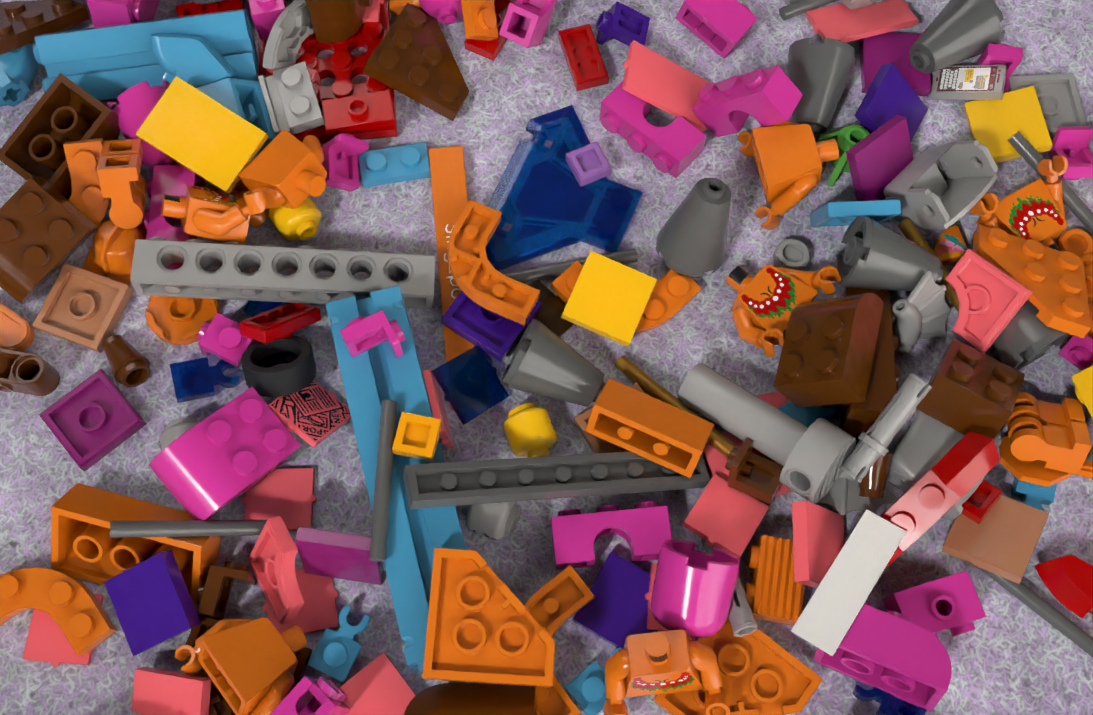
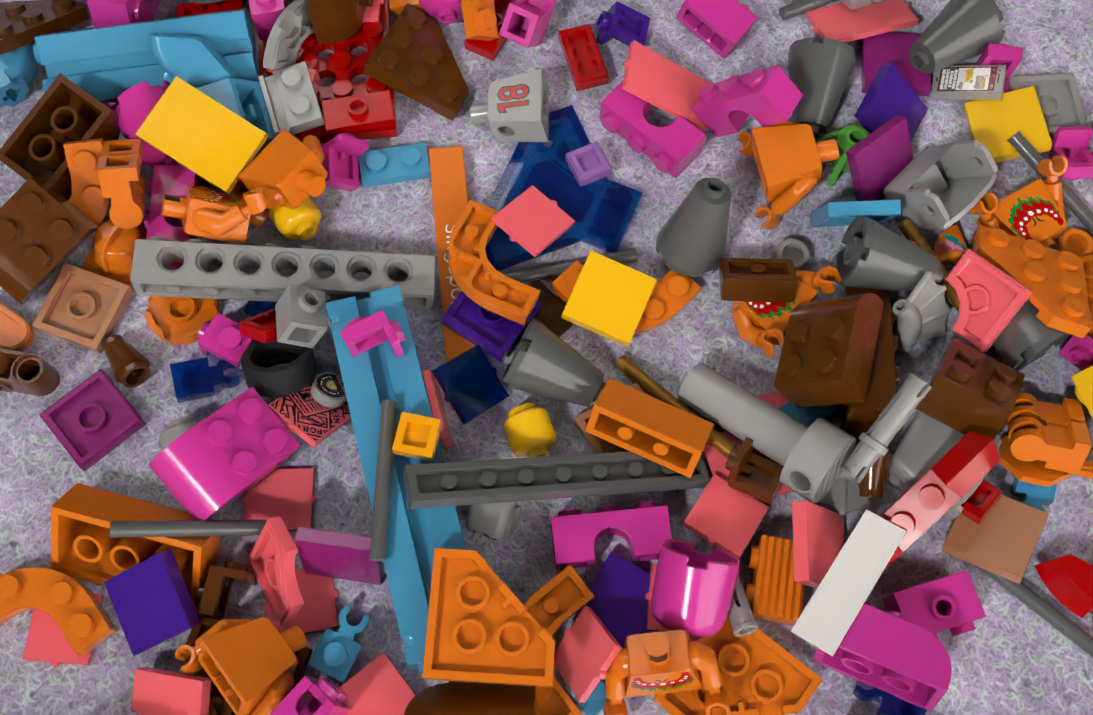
(301, 316): none -> light grey brick
(328, 390): none -> tile
(516, 108): none -> light grey torso
(533, 220): none -> coral piece
(585, 654): none -> coral piece
(757, 280): none -> reddish brown slope

